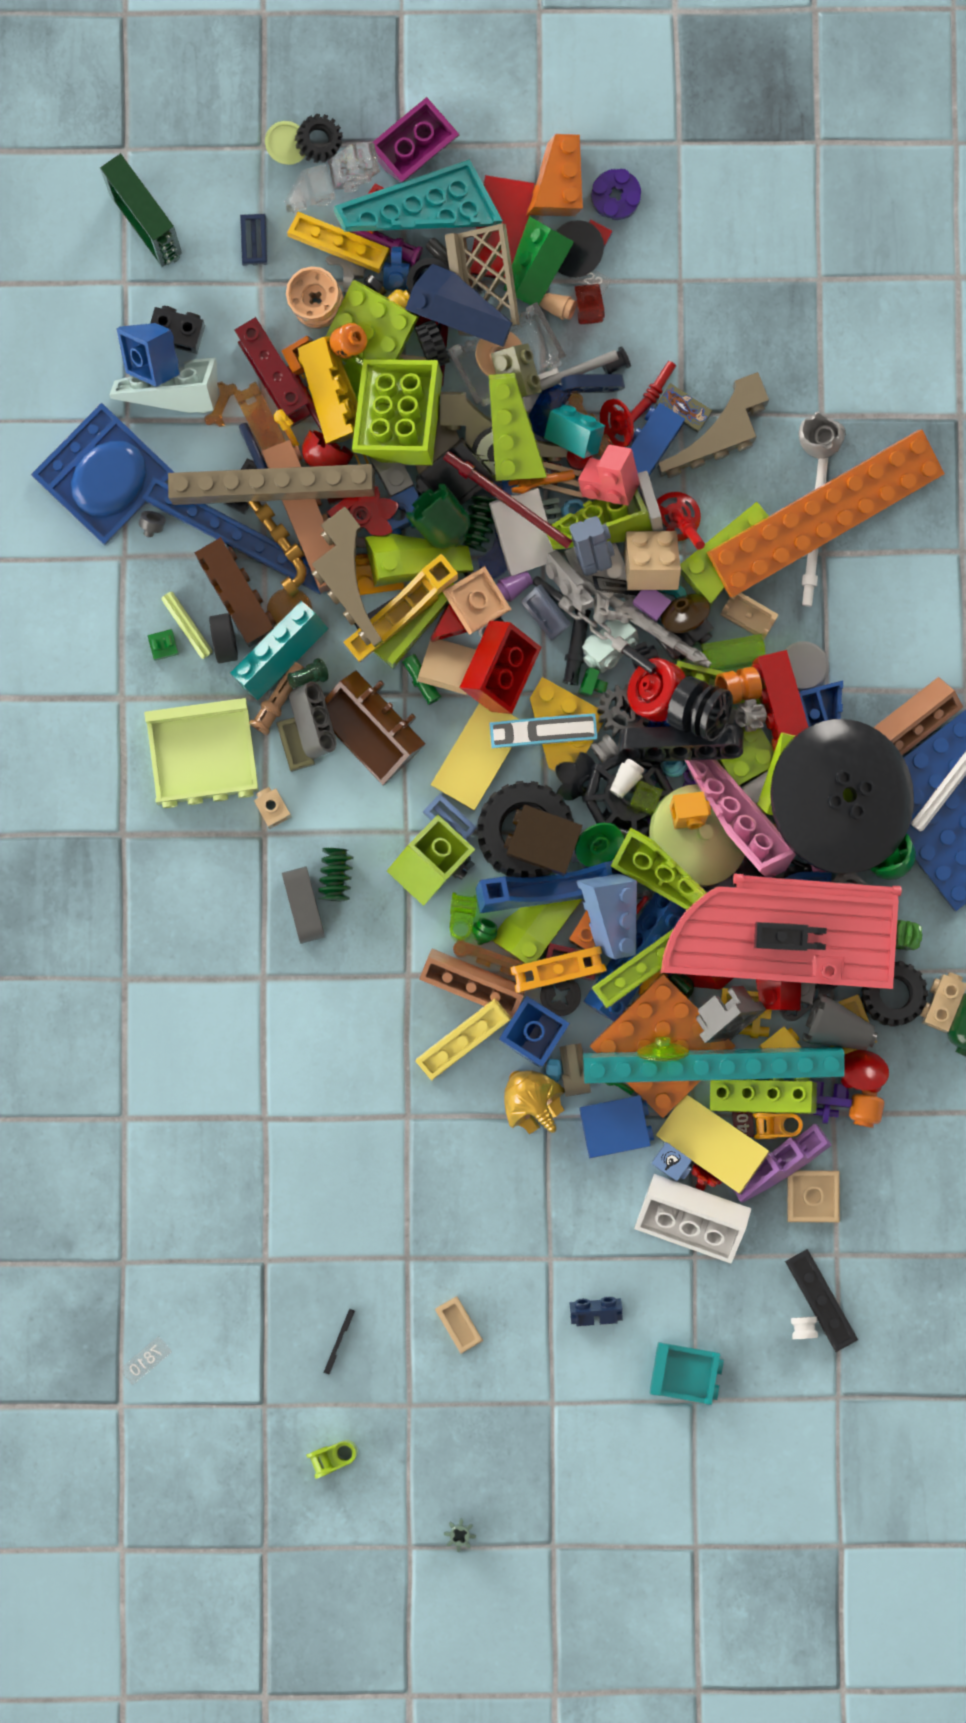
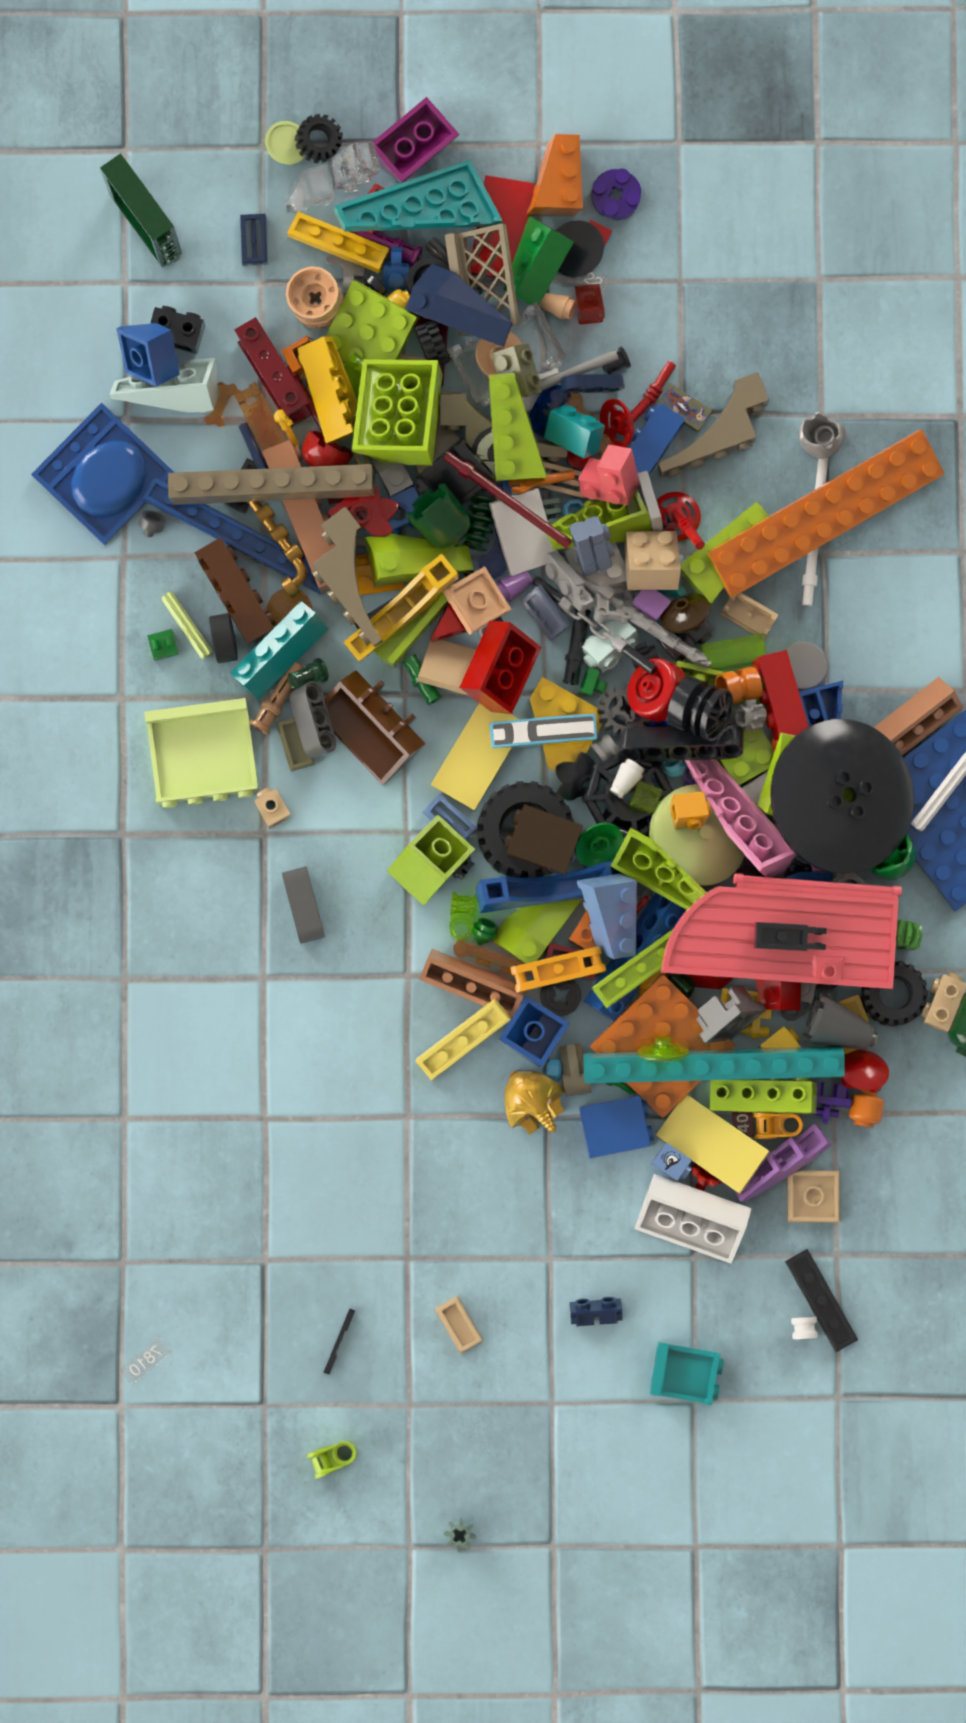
(335, 874): dark green piece -> none
(348, 341): orange head -> none
(613, 586): black sticker -> none

